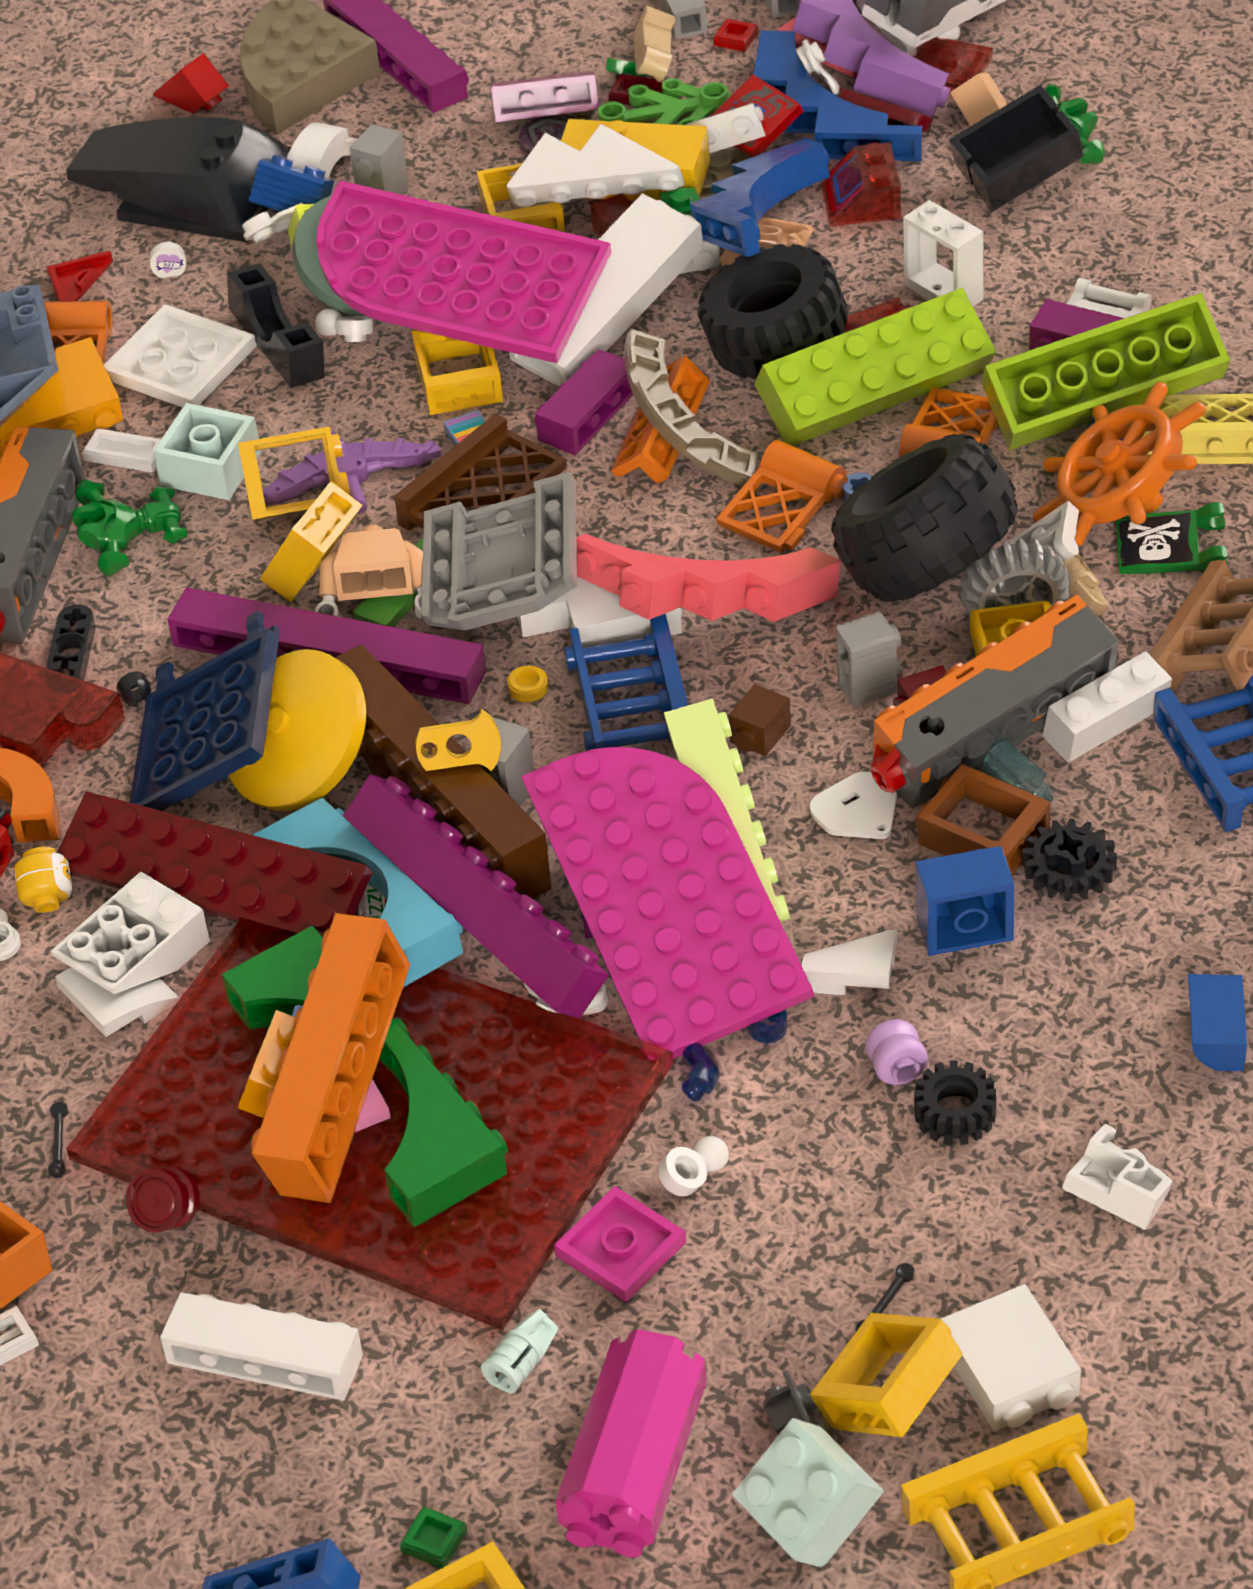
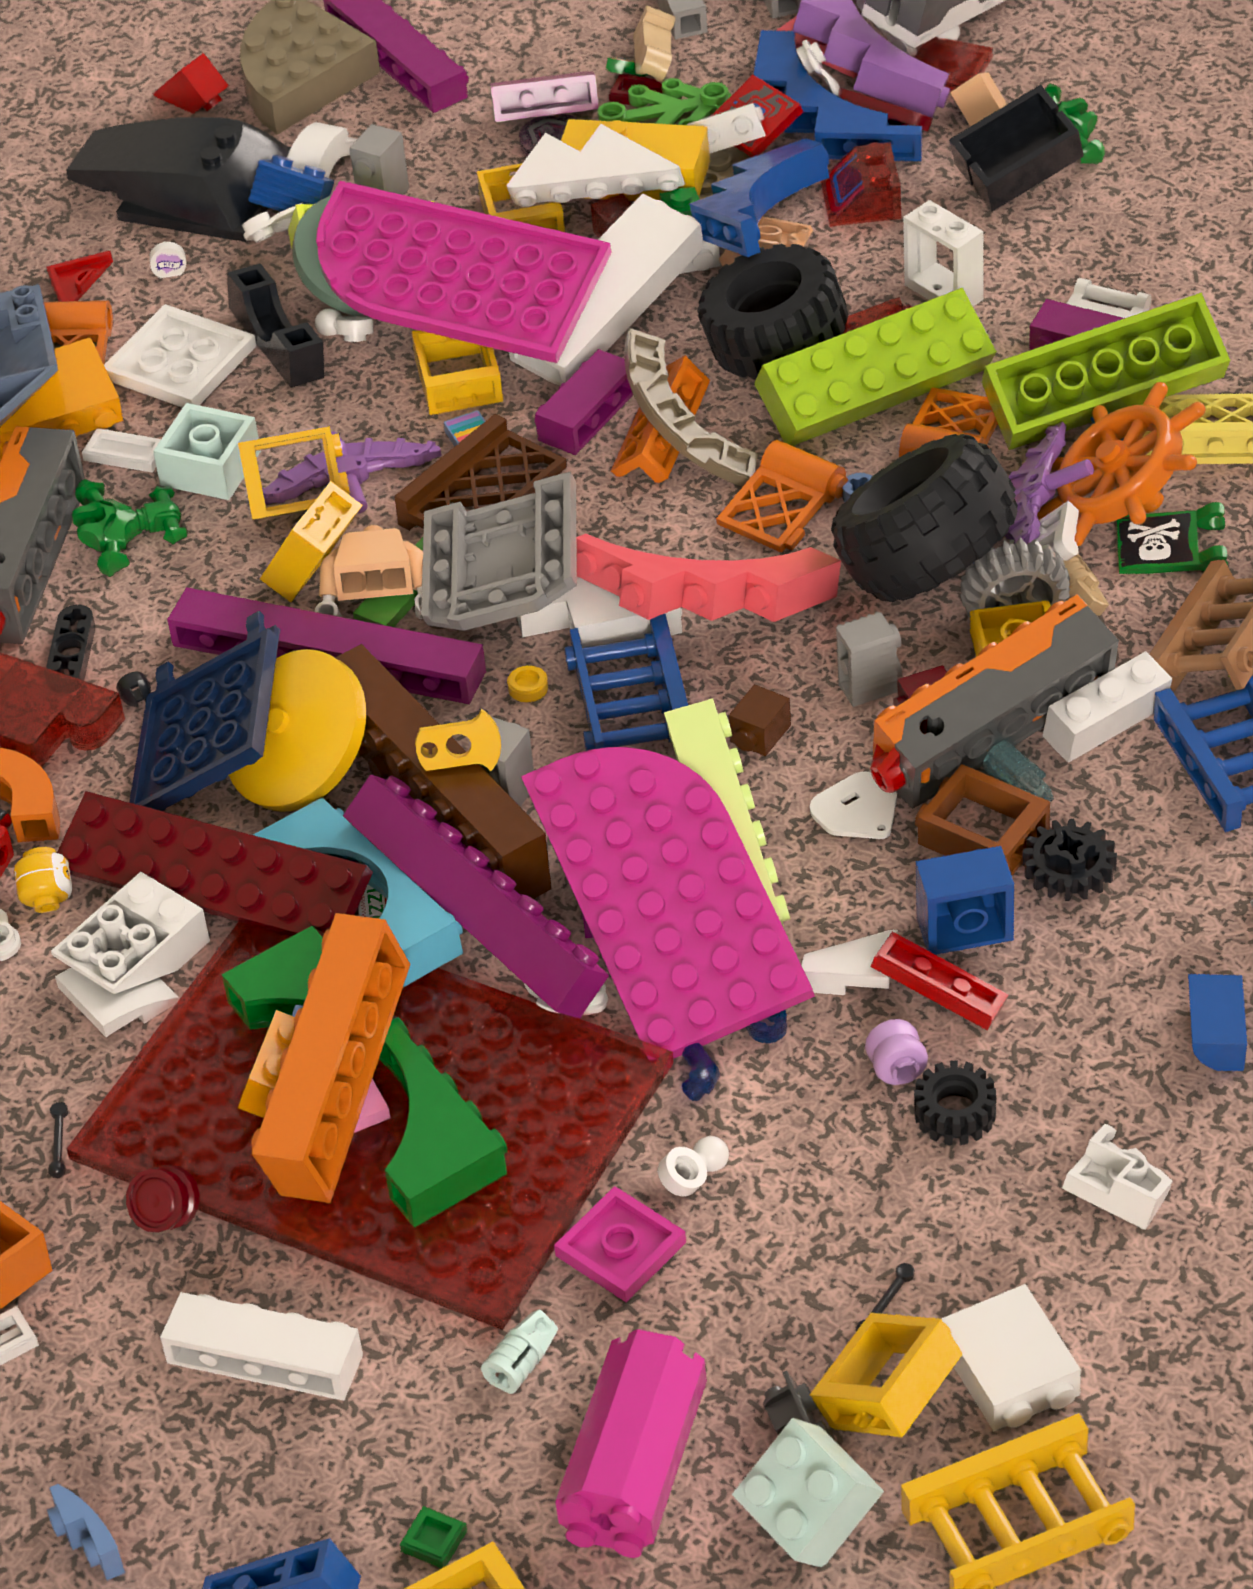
(84, 1529): none -> medium blue slope
(735, 35): red tile -> none
(939, 980): none -> red tile
(1036, 485): none -> medium lavender bar

